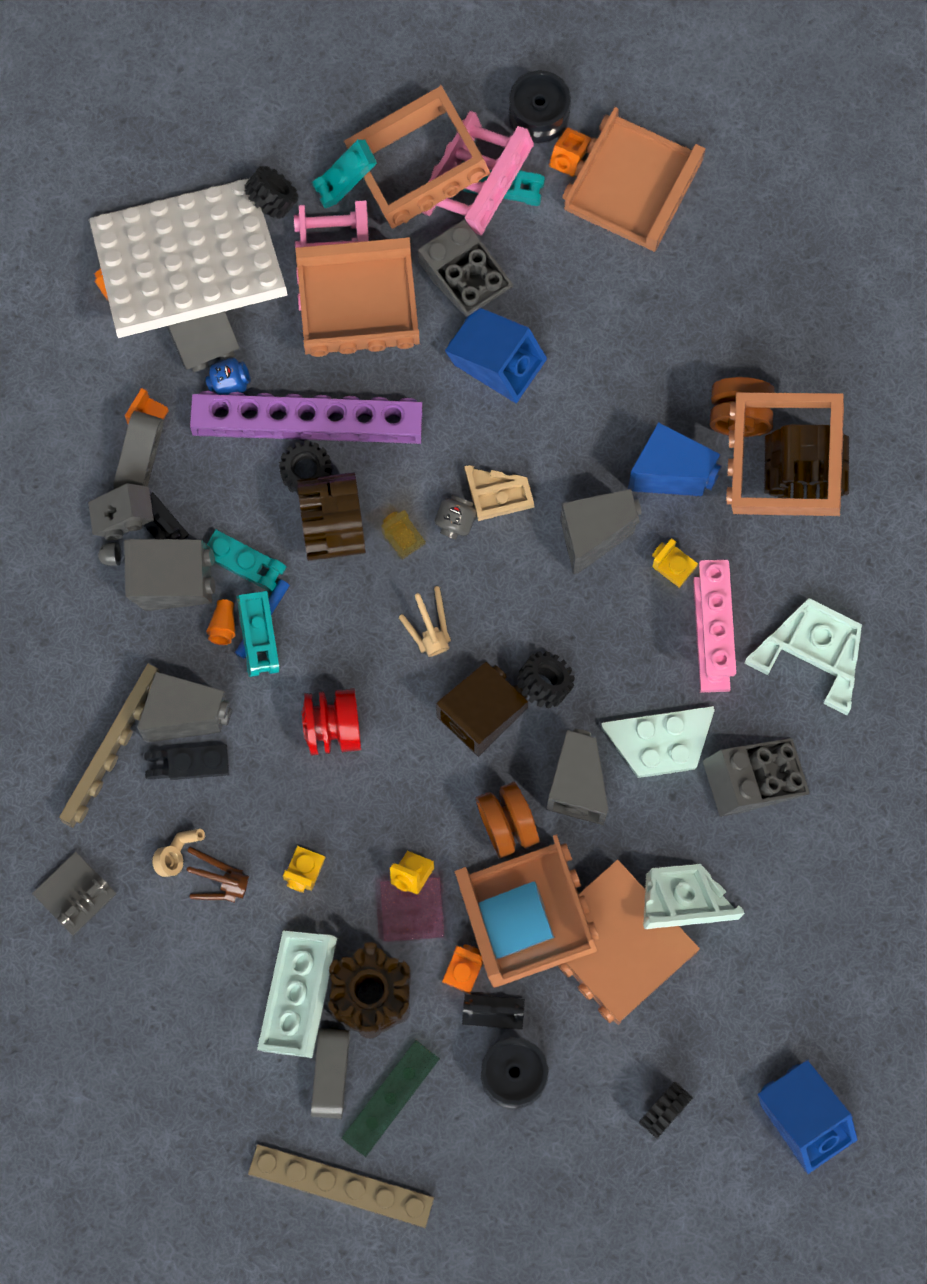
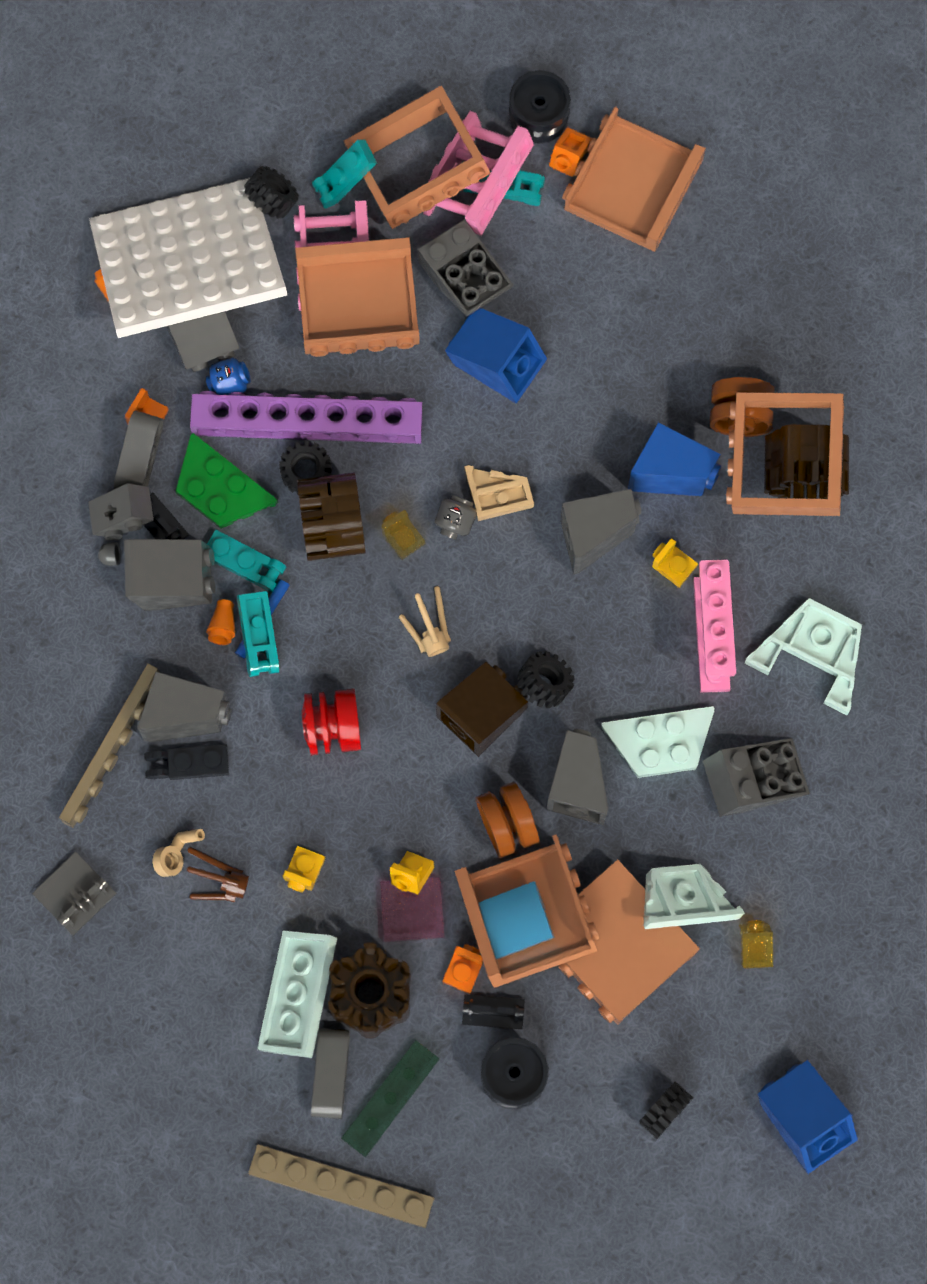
(219, 487): none -> green wing
(756, 944): none -> clear yellow bracket

